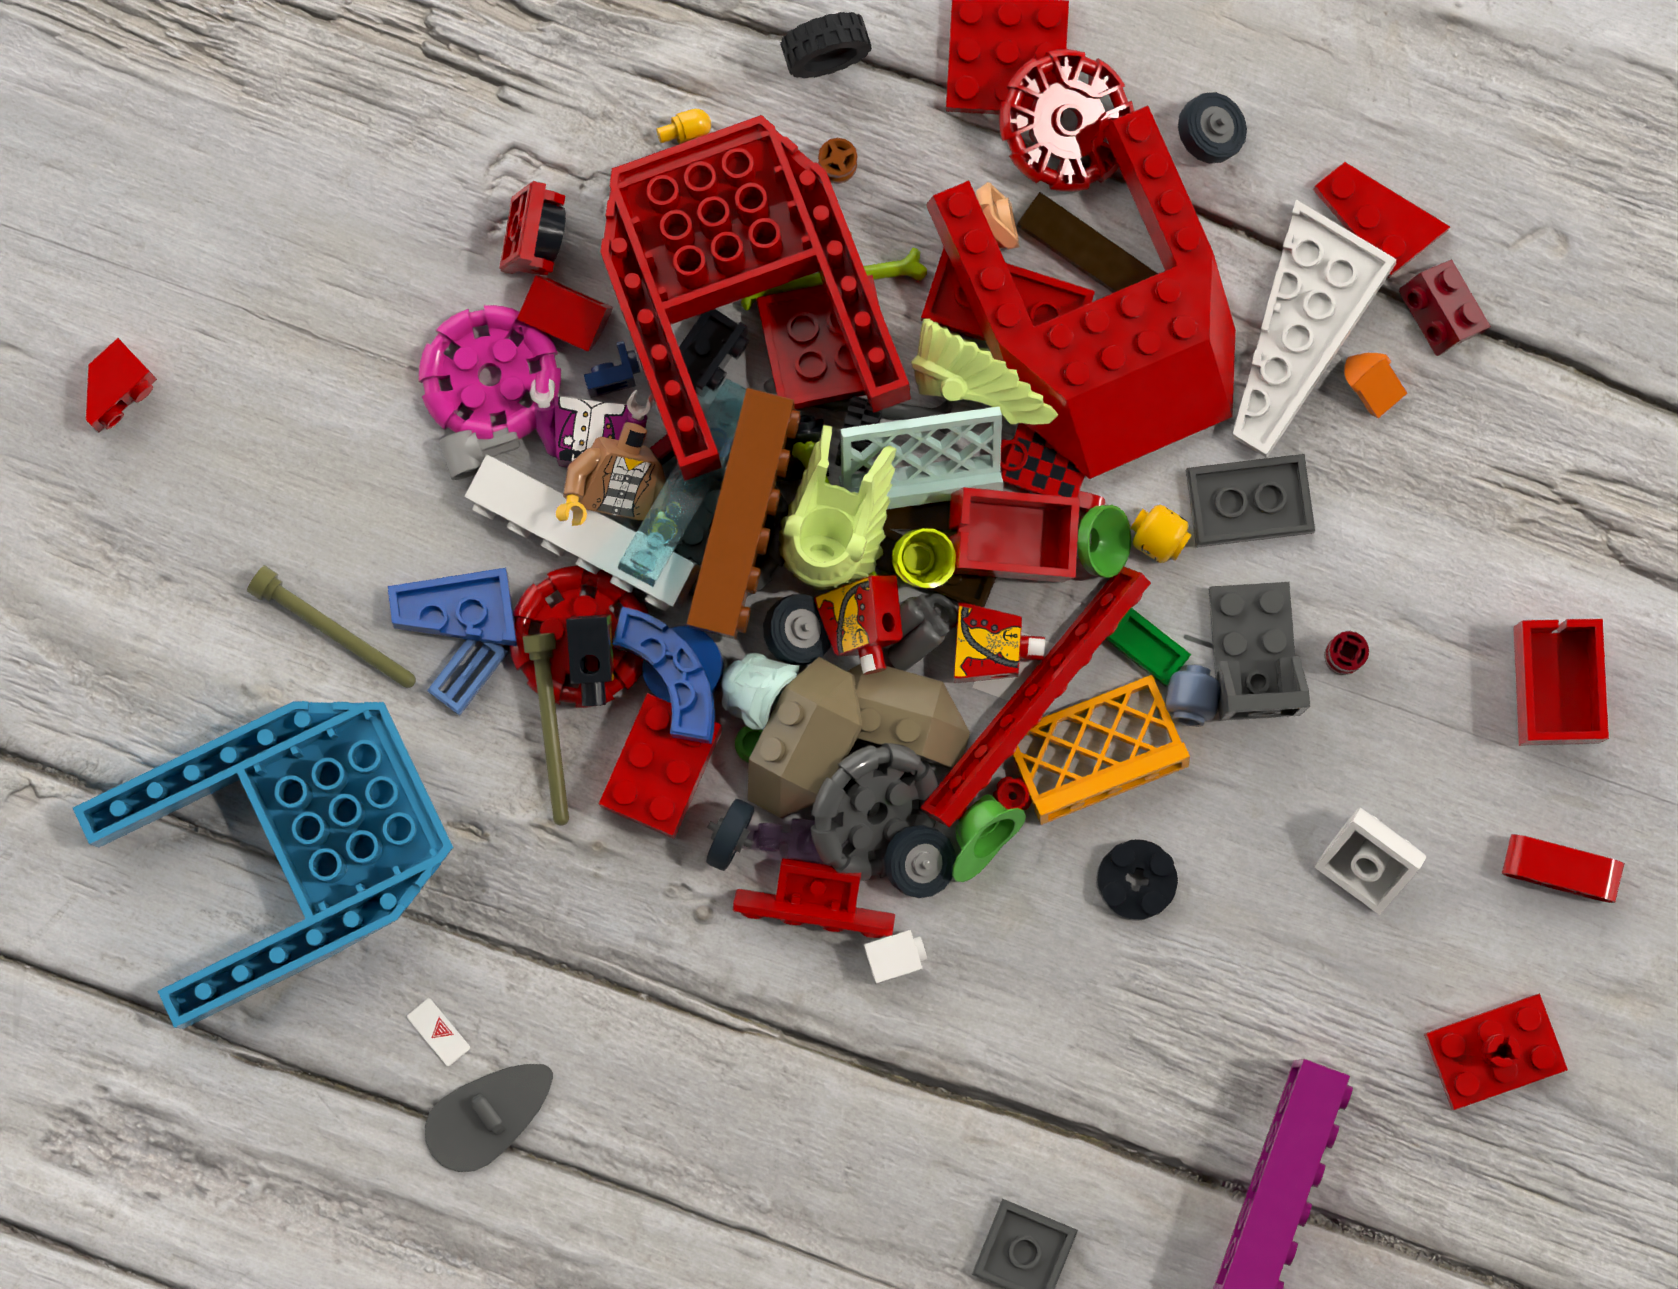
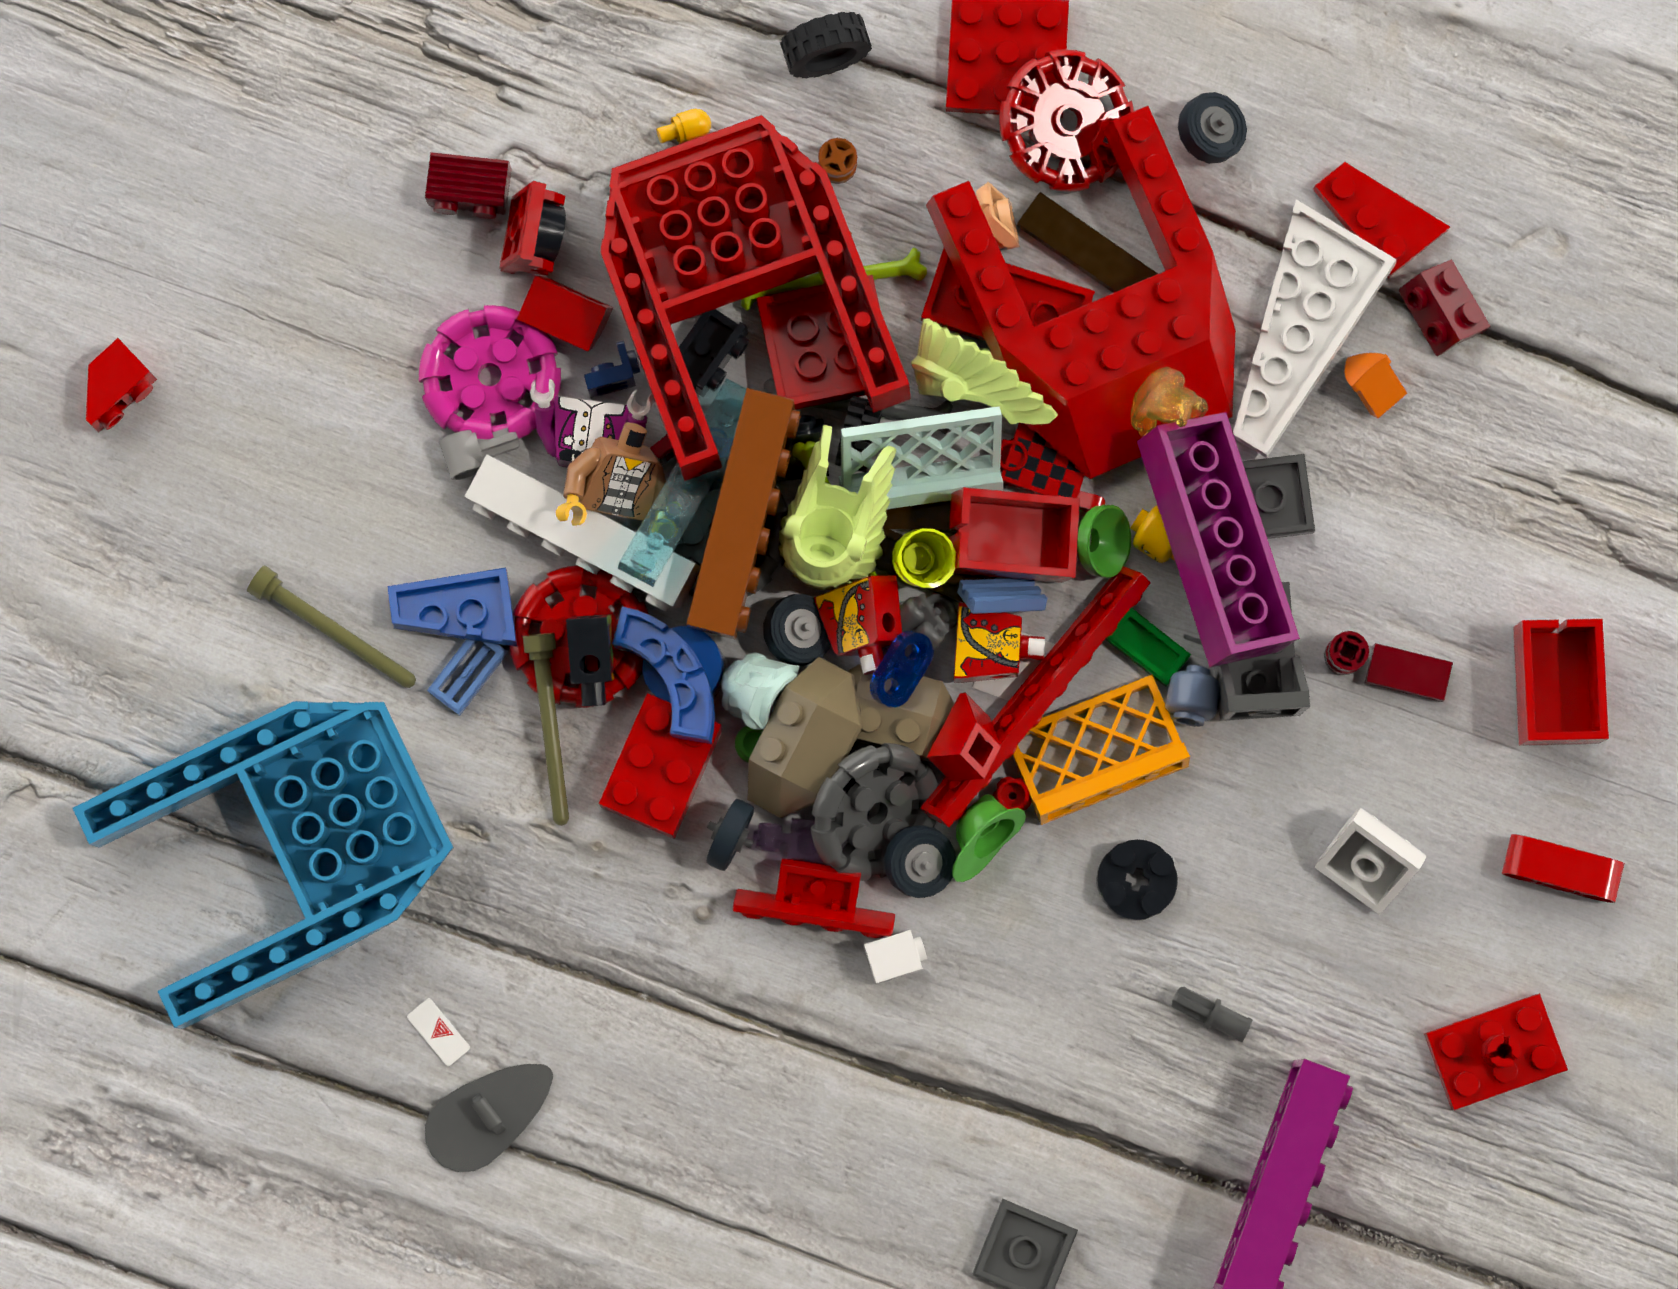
(468, 185): none -> dark red brick
(902, 670): none -> clear blue plate
(965, 742): none -> red slope
(1001, 595): none -> medium blue tile
(1165, 400): none -> clear yellow hair
(1211, 1013): none -> dark grey axle
(1218, 539): none -> magenta brick
(1408, 672): none -> dark red tile

